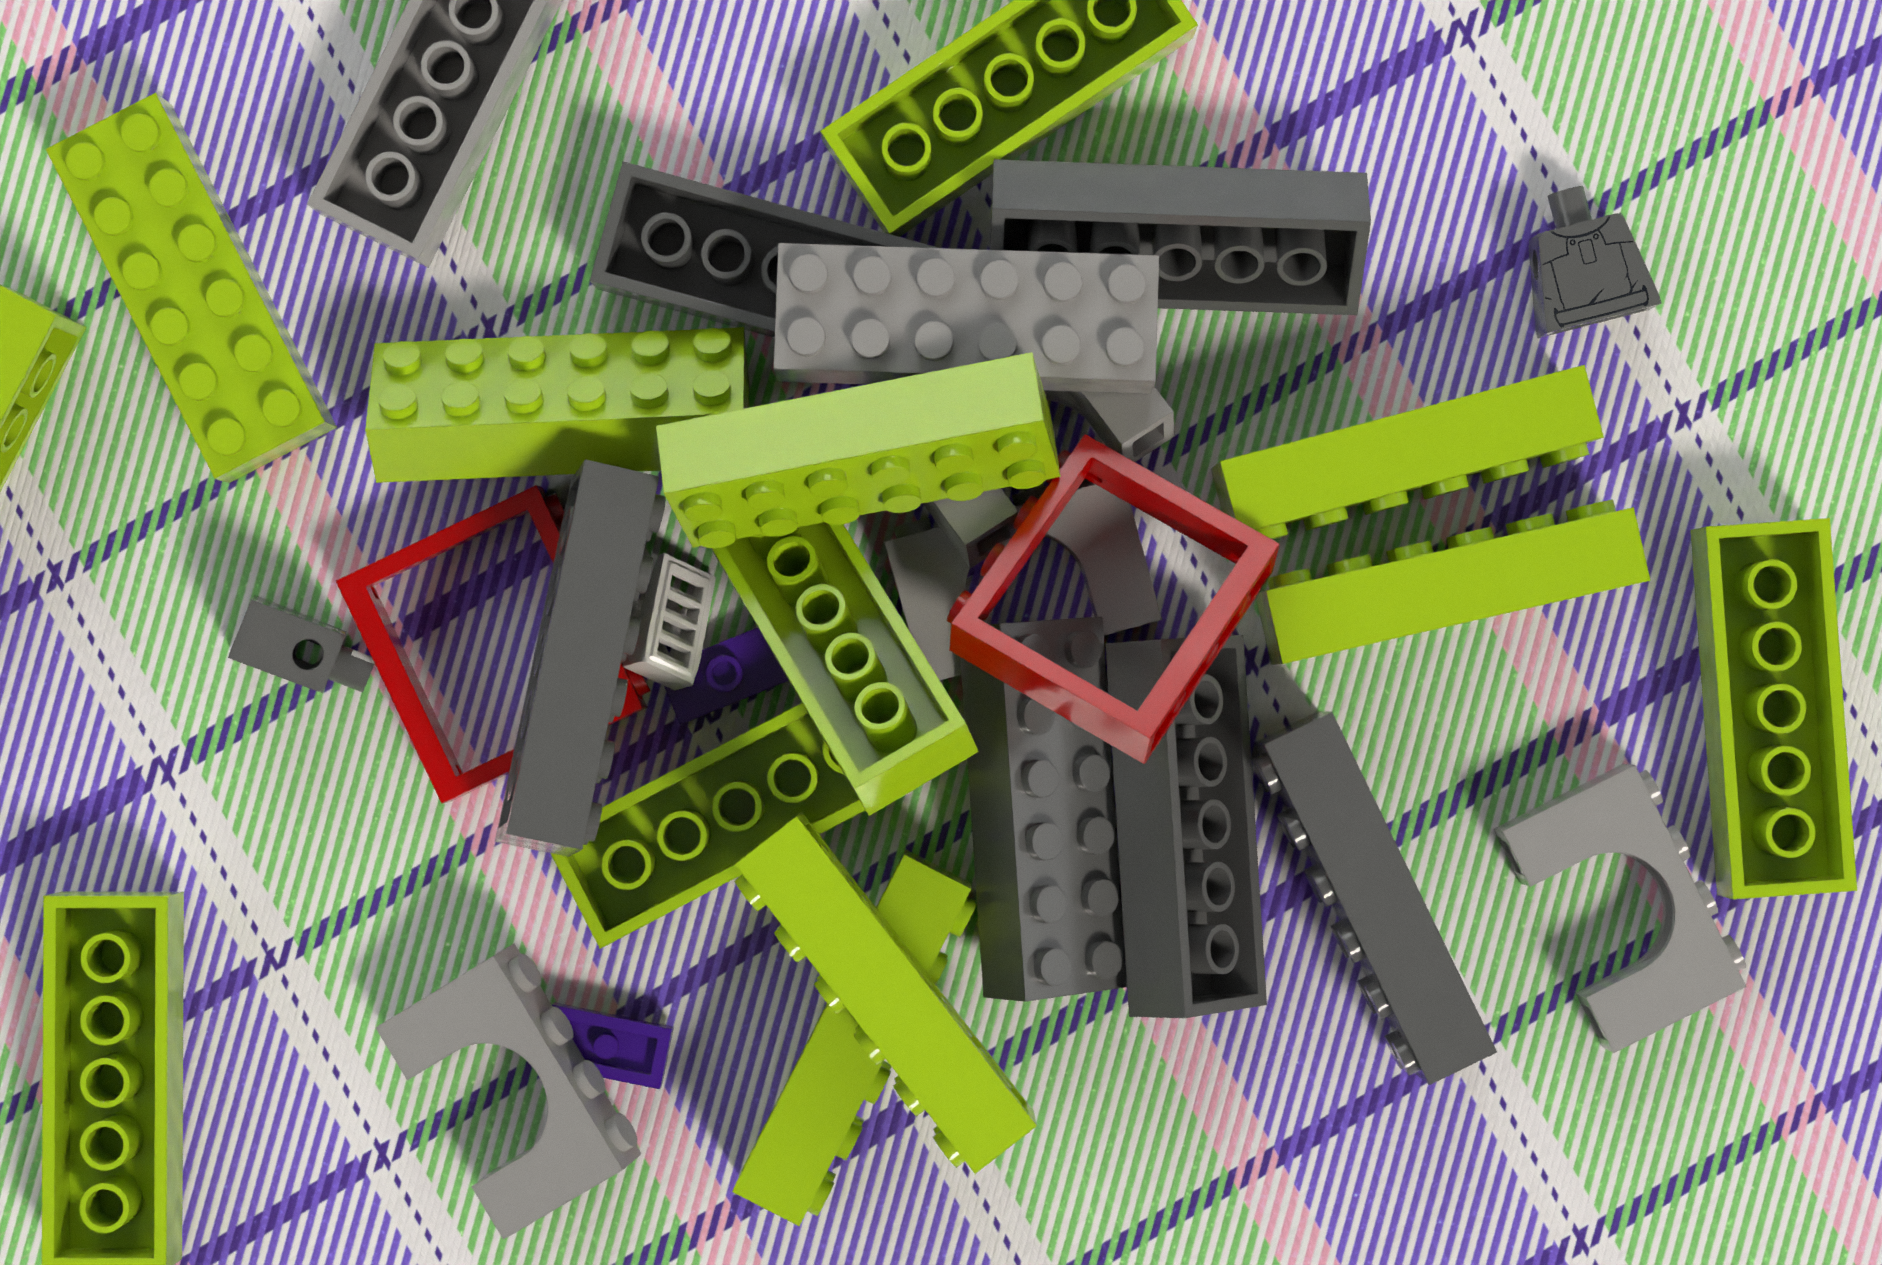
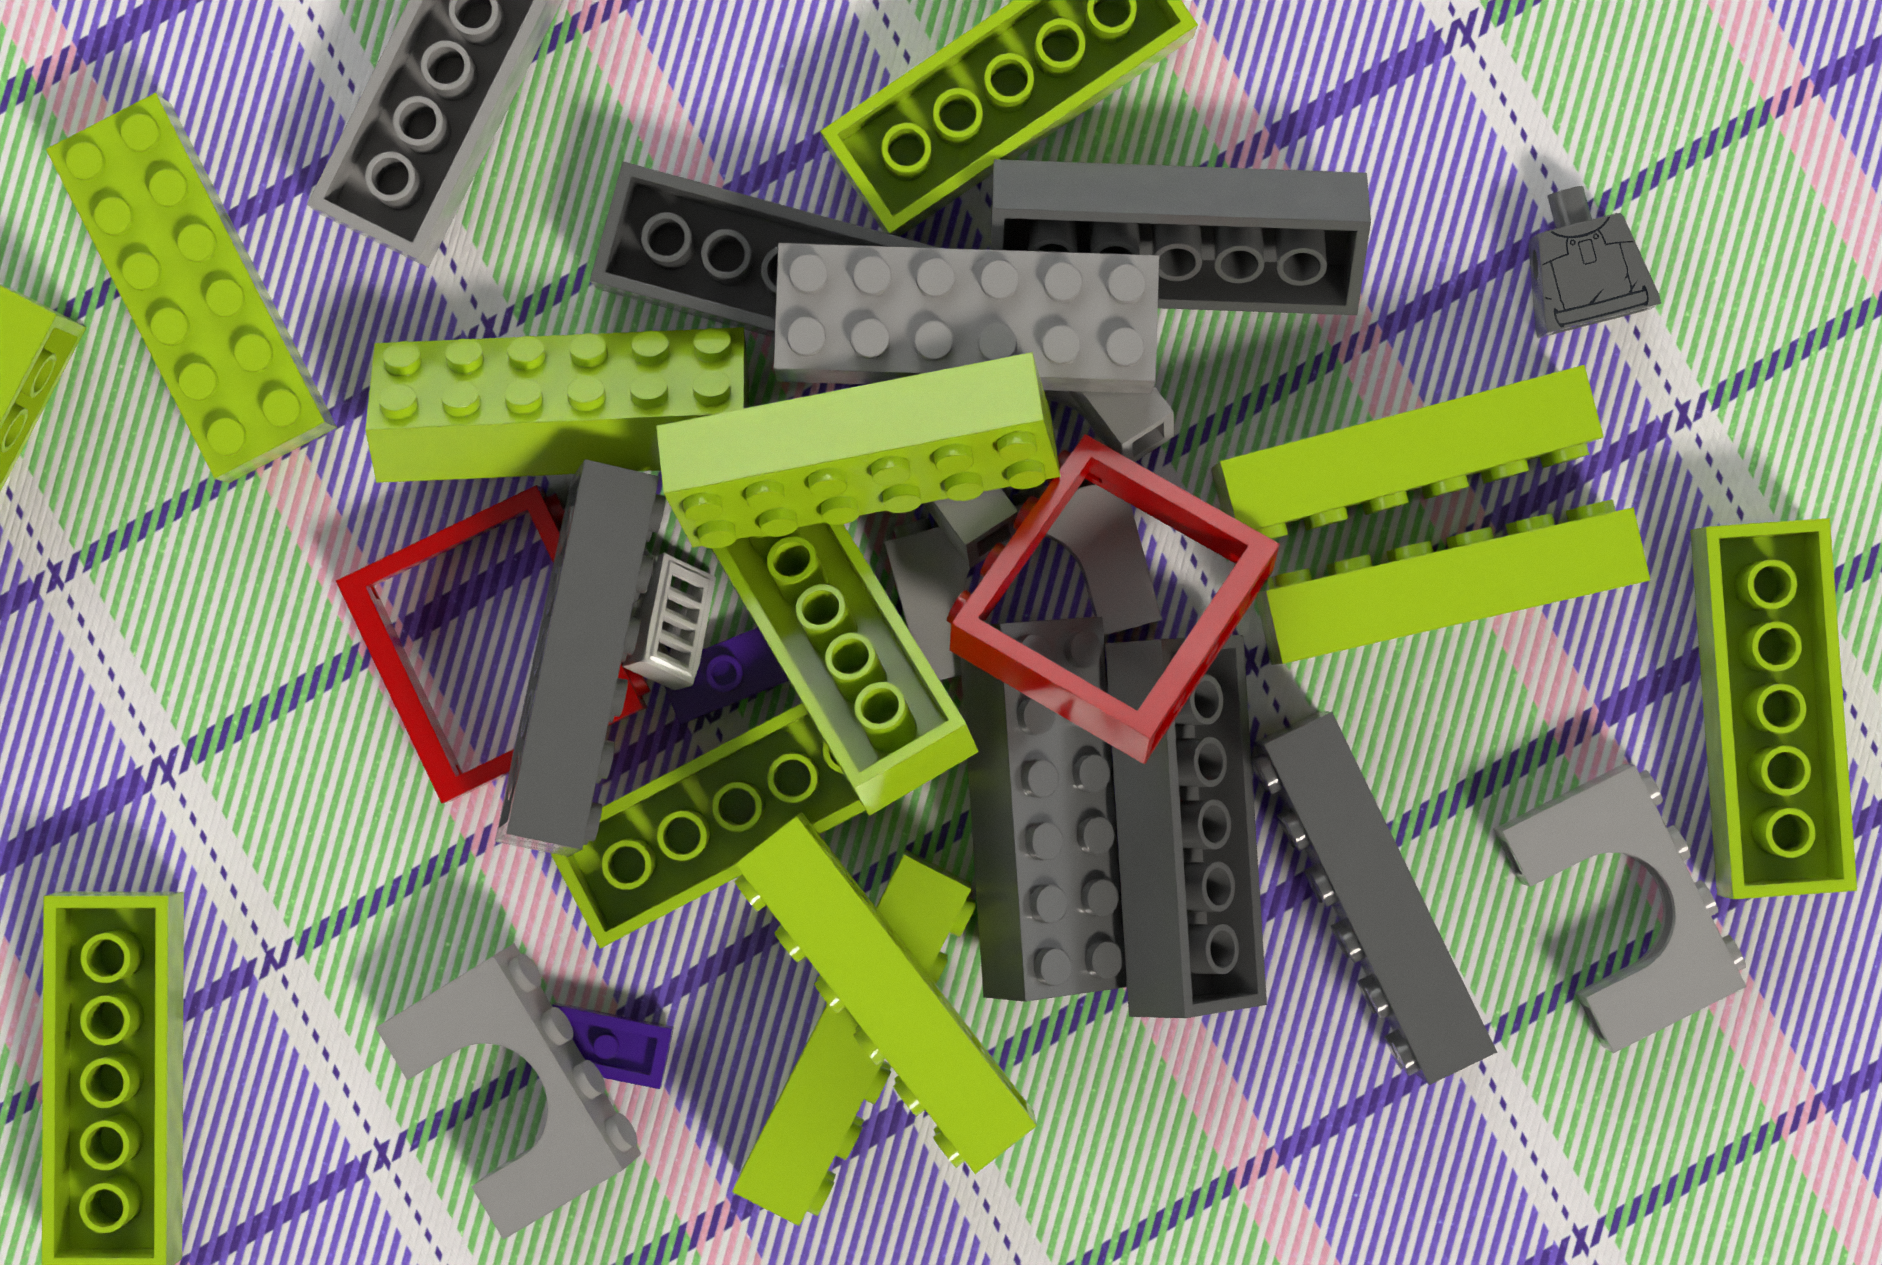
(269, 641): dark grey torso -> none

